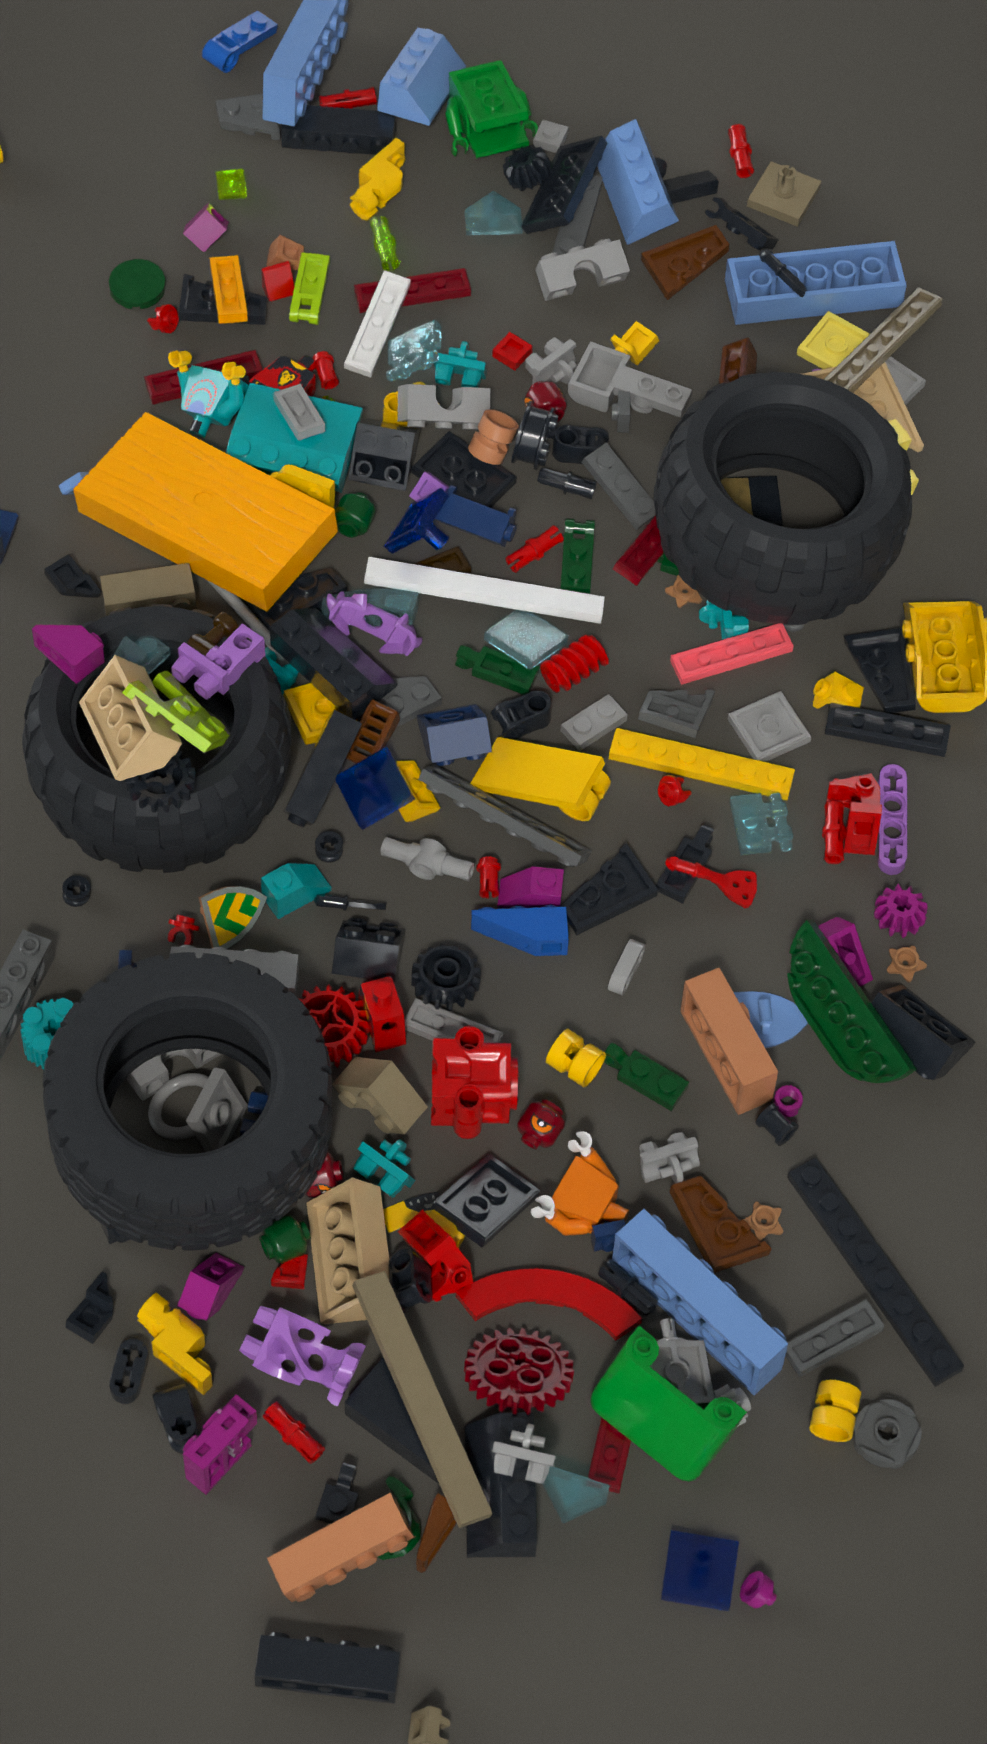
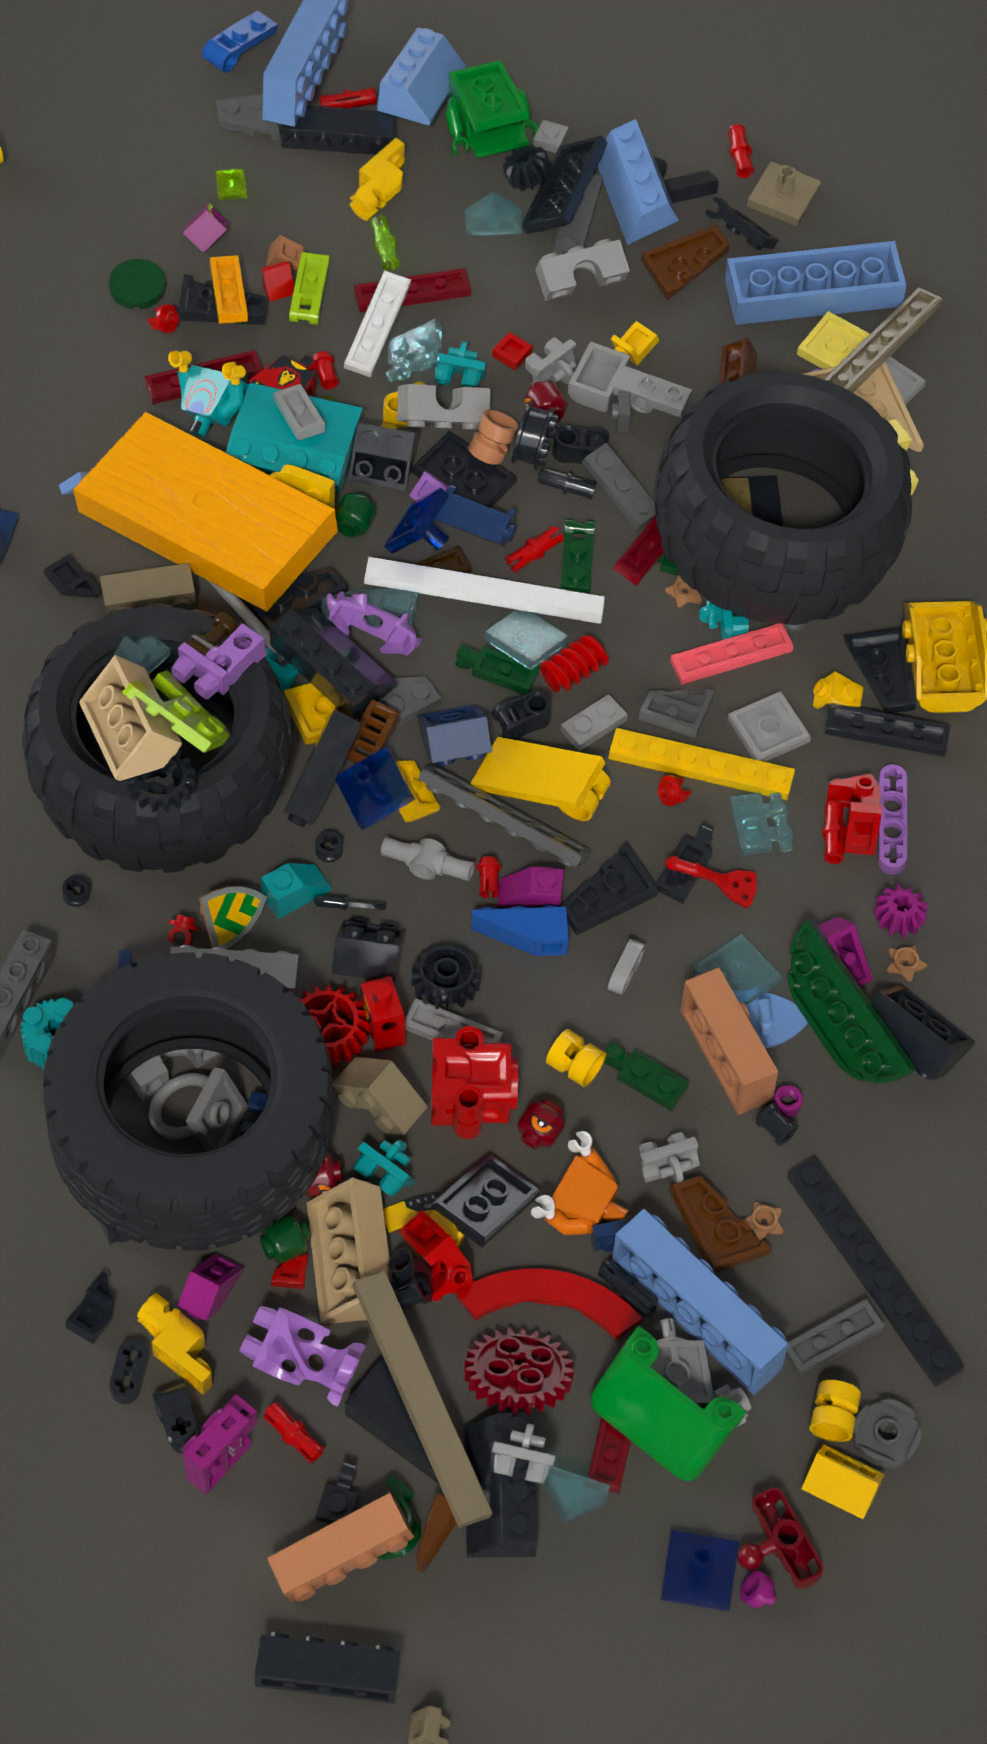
(70, 648): magenta slope -> none
(743, 968): none -> clear light blue tile
(782, 271): black piece -> none
(793, 1556): none -> dark red piece
(843, 1481): none -> yellow brick

